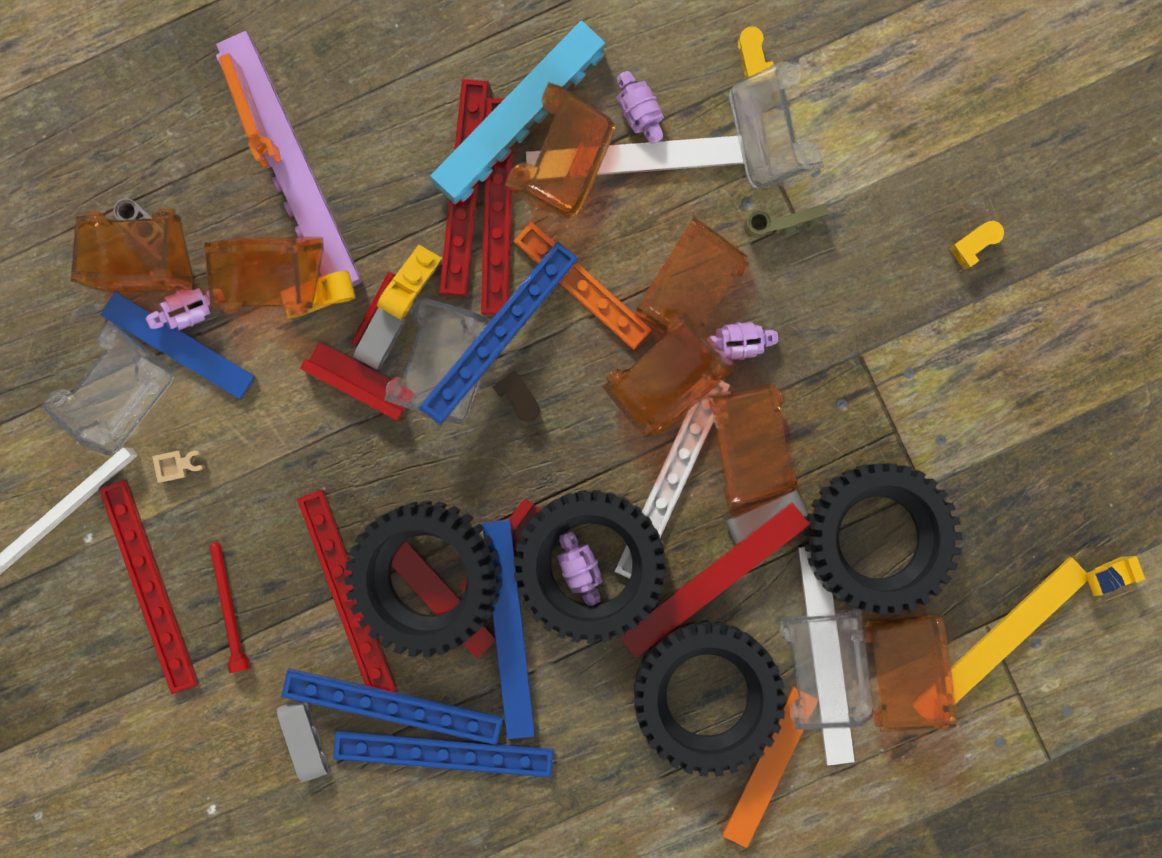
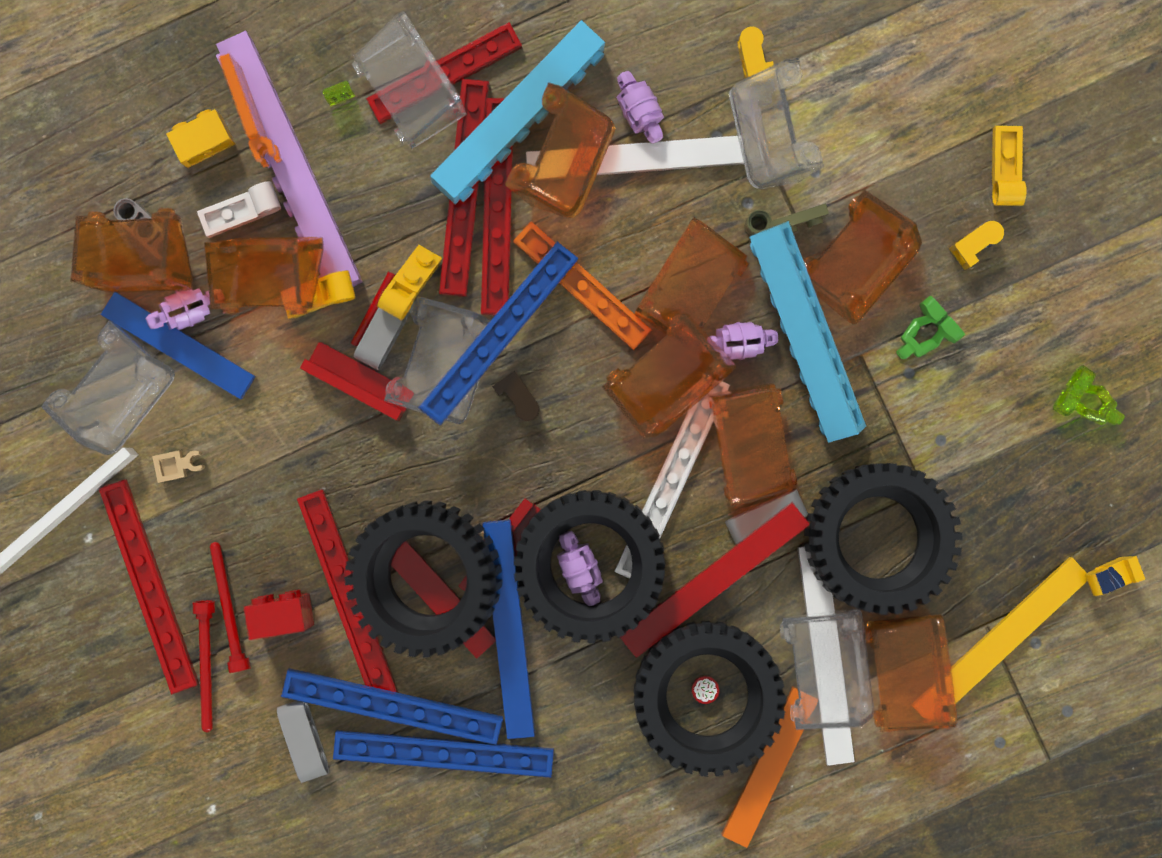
(200, 137): none -> yellow brick
(203, 611): none -> red piece
(239, 210): none -> white plate
(278, 616): none -> red brick
(338, 93): none -> clear neon green tile
(408, 81): none -> clear windscreen
(466, 61): none -> red tile
(705, 689): none -> tile
(807, 332): none -> medium azure brick
(864, 257): none -> clear orange windscreen
(933, 314): none -> bright green piece
(1007, 166): none -> yellow plate
(1081, 383): none -> clear neon green piece

